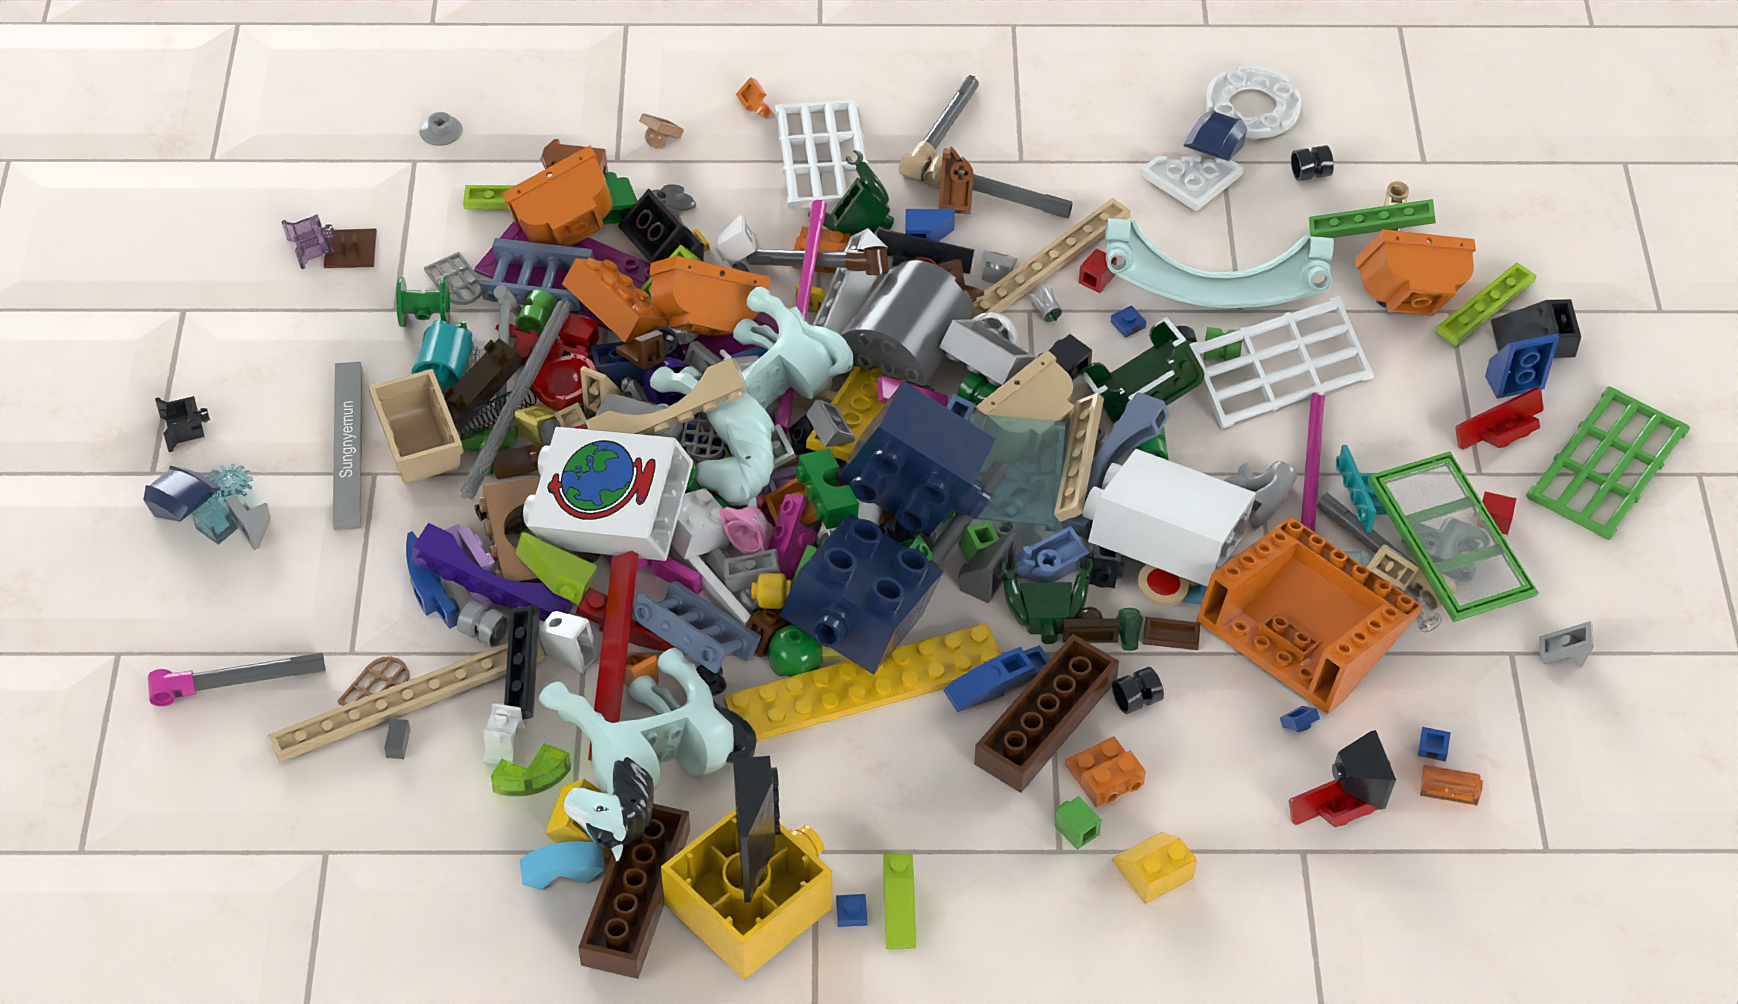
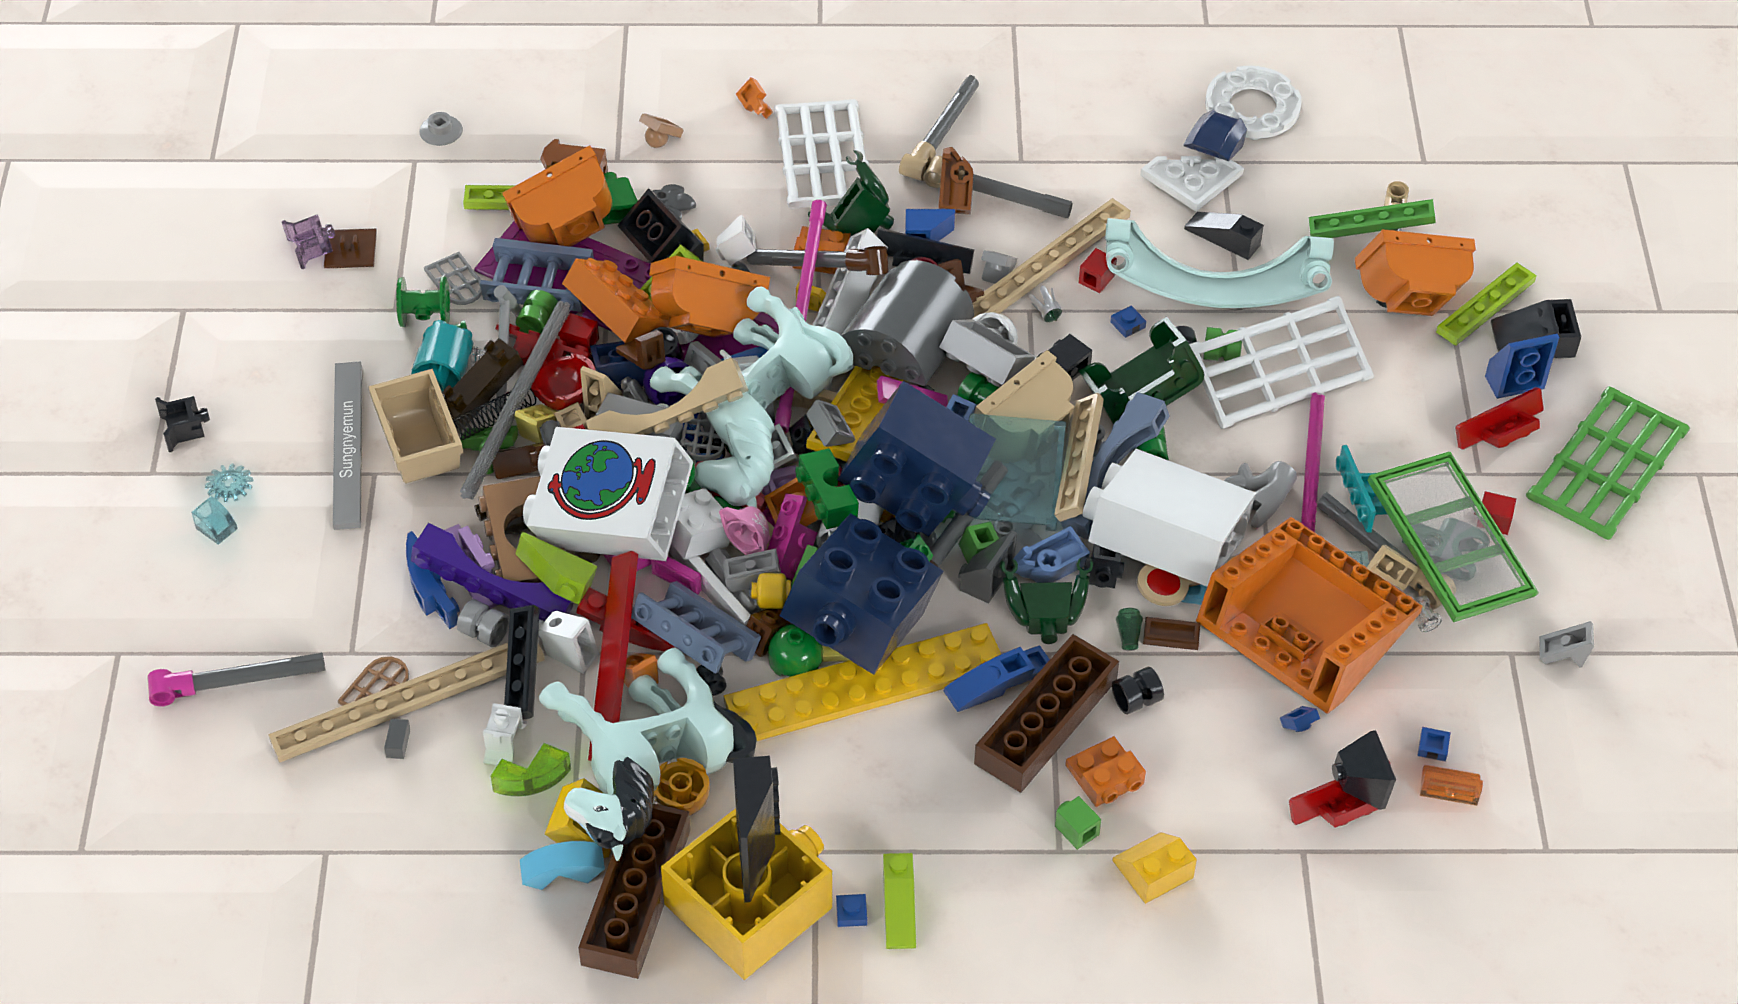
(178, 493): dark blue slope -> none
(251, 522): light grey slope -> none
(683, 785): none -> light orange cylinder
(1092, 627): dark brown tile -> none
(1230, 231): none -> black slope
(1310, 163): black wheel -> none

